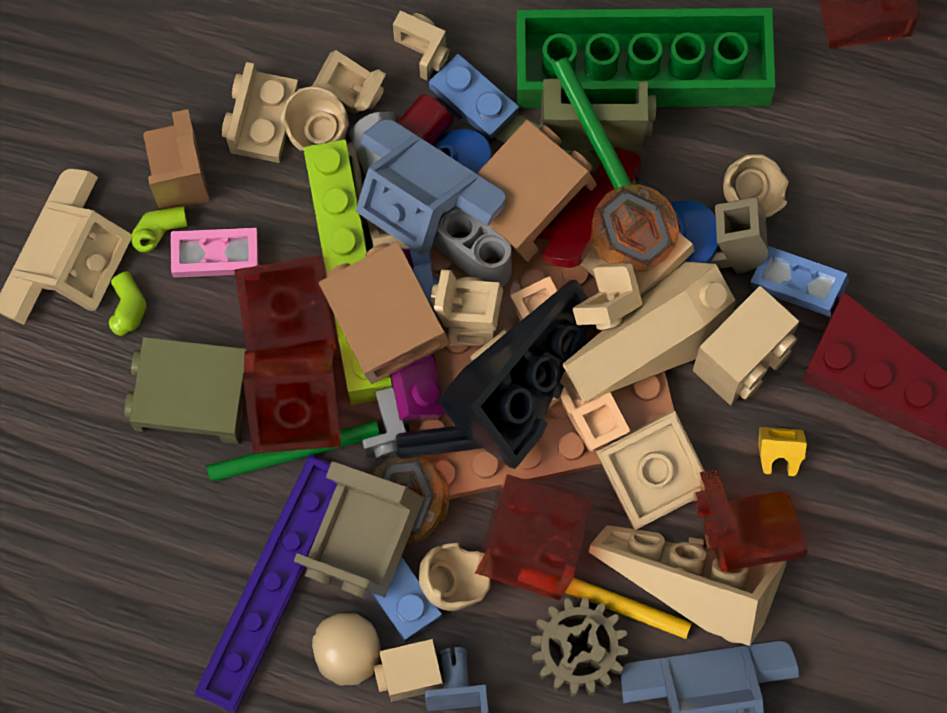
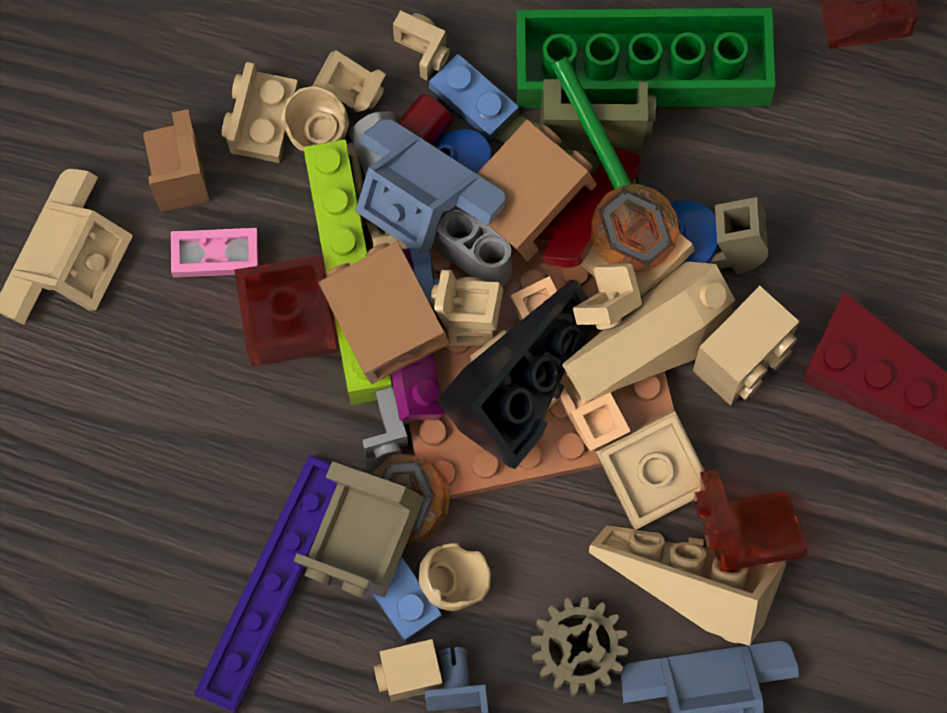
(131, 305): lime arm -> none
(154, 225): lime arm -> none
(187, 388): olive panel -> none
(263, 460): green bar -> none
(292, 398): clear red brick -> none
(346, 648): tan hair -> none
(432, 442): black axle -> none
(533, 537): clear red brick -> none
(629, 608): yellow bar -> none
(756, 177): tan hair -> none
(781, 443): yellow tile -> none
(800, 281): medium blue piece -> none

